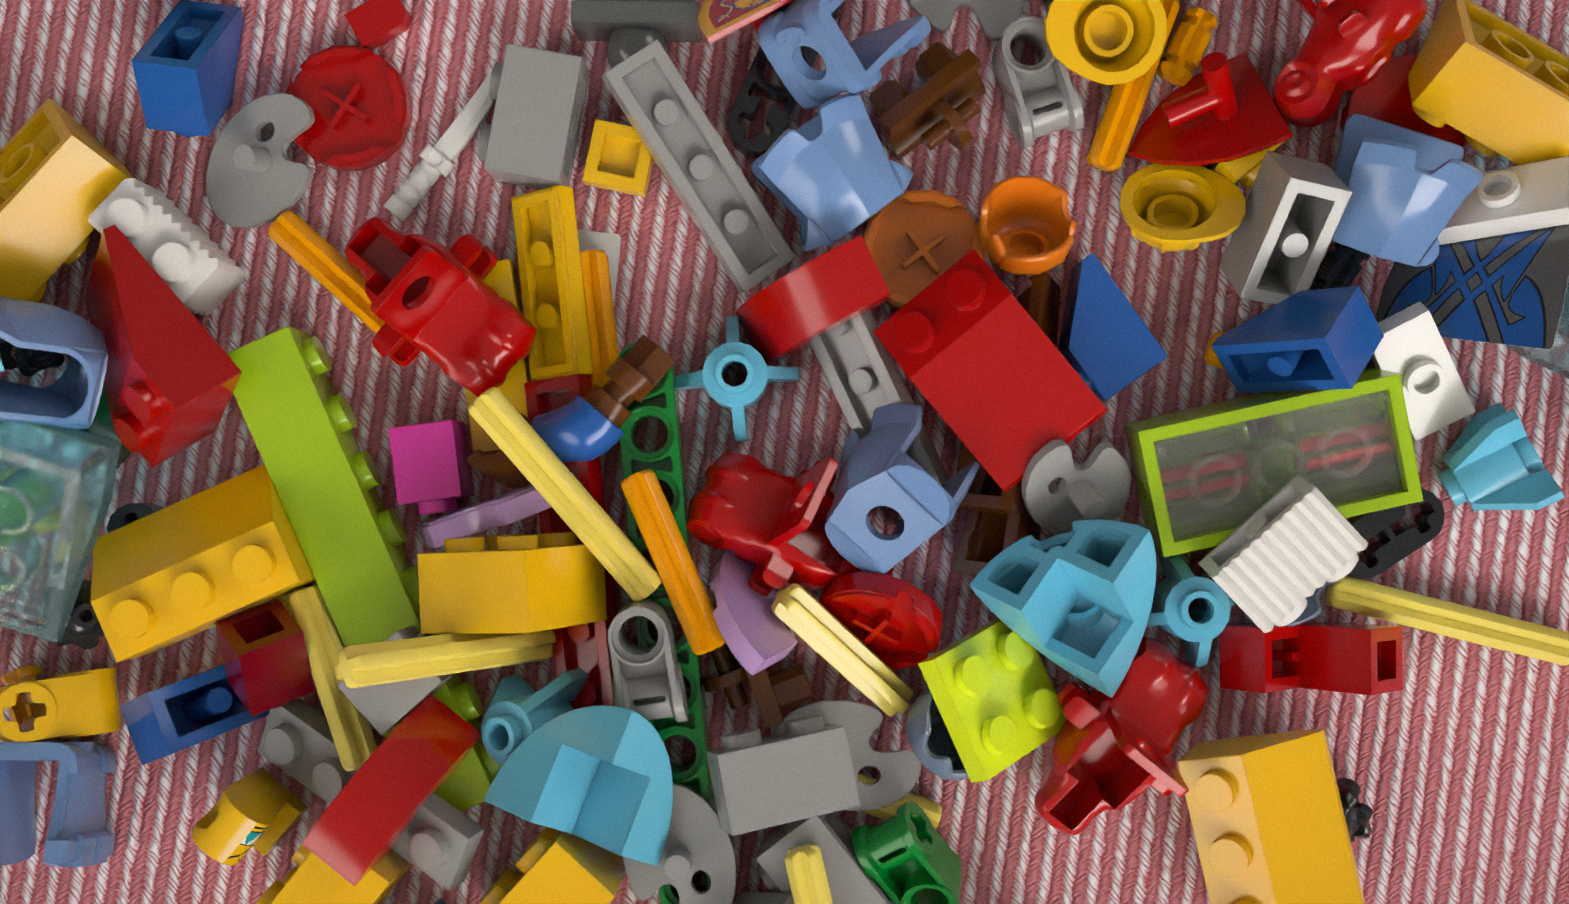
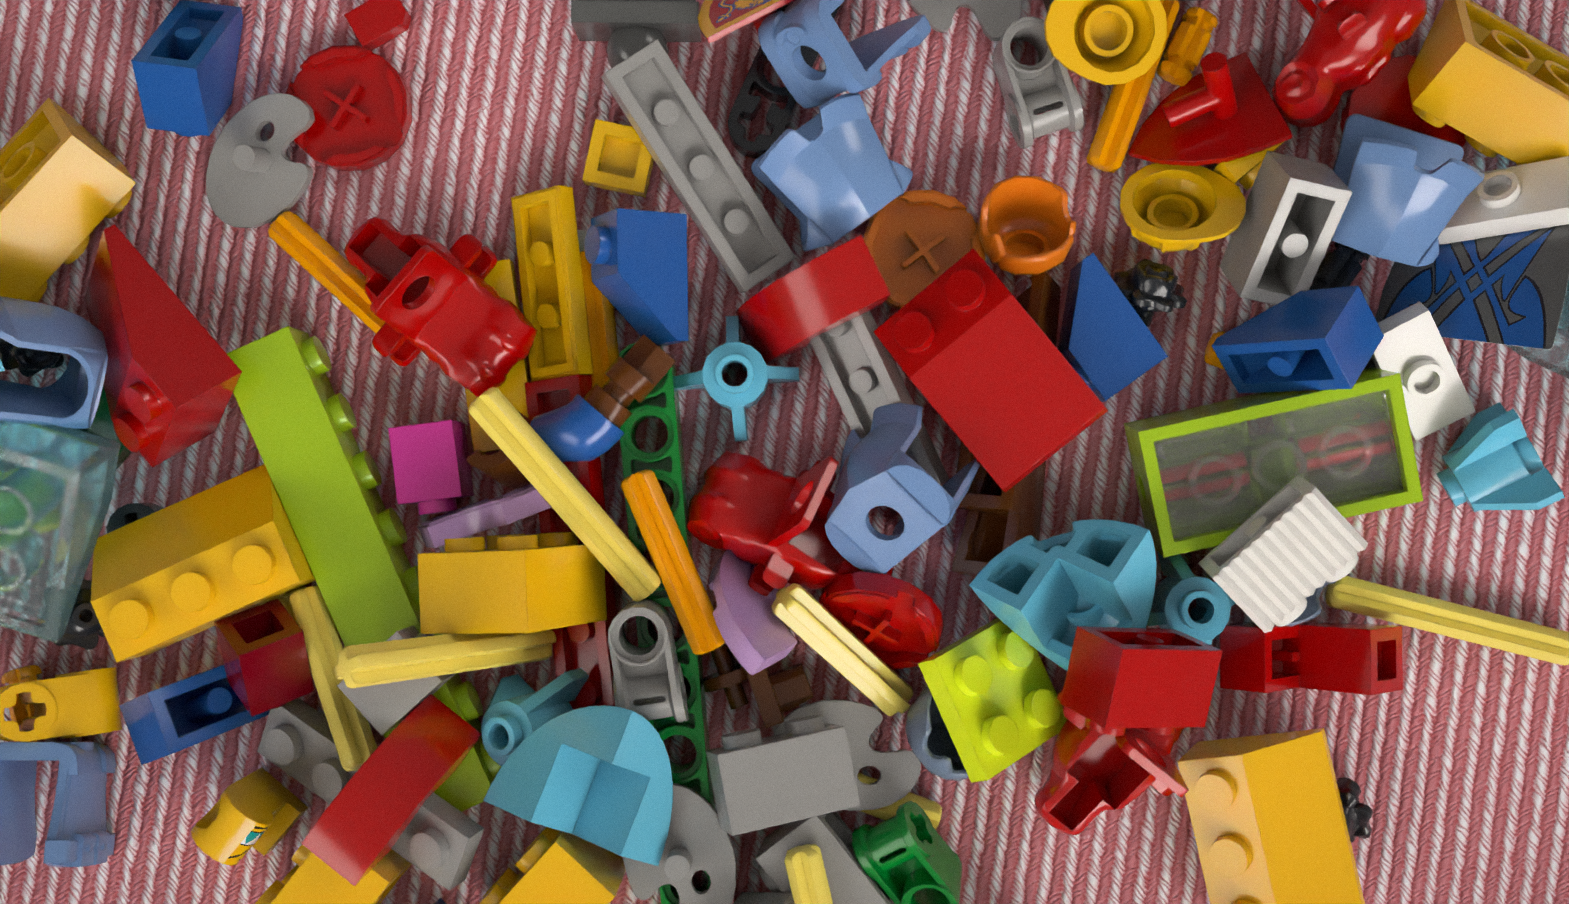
(171, 245): white brick -> none
(439, 159): white piece -> none
(534, 117): light grey brick -> none
(643, 269): none -> blue slope
(936, 107): reddish brown hips -> none
(1085, 492): light grey piece -> none
(1140, 679): none -> red brick
(1151, 289): none -> black plant
(1397, 543): black beam -> none

